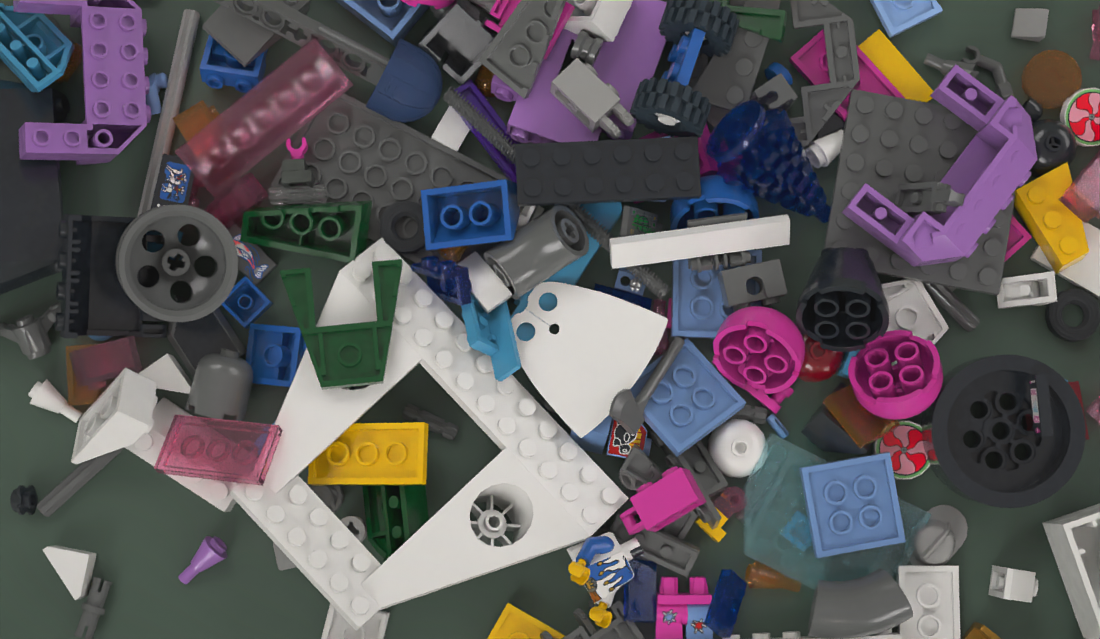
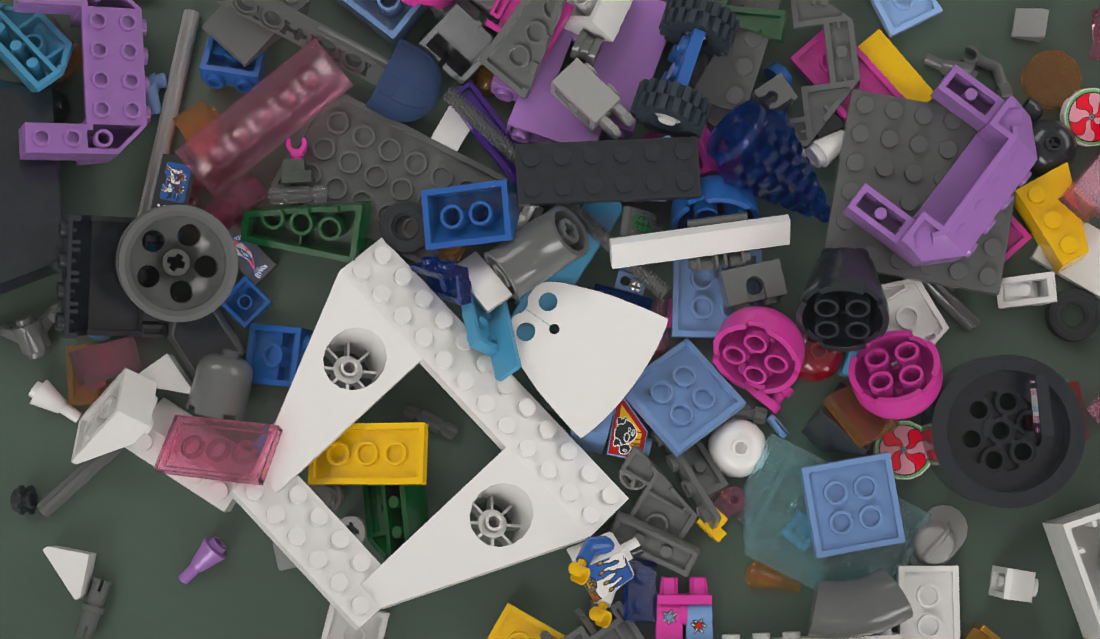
(347, 352): dark green wing -> none
(629, 410): dark grey piece -> none
(663, 501): dark pink brick -> none
(725, 603): clear blue plate -> none
(927, 197): dark grey hinge -> none

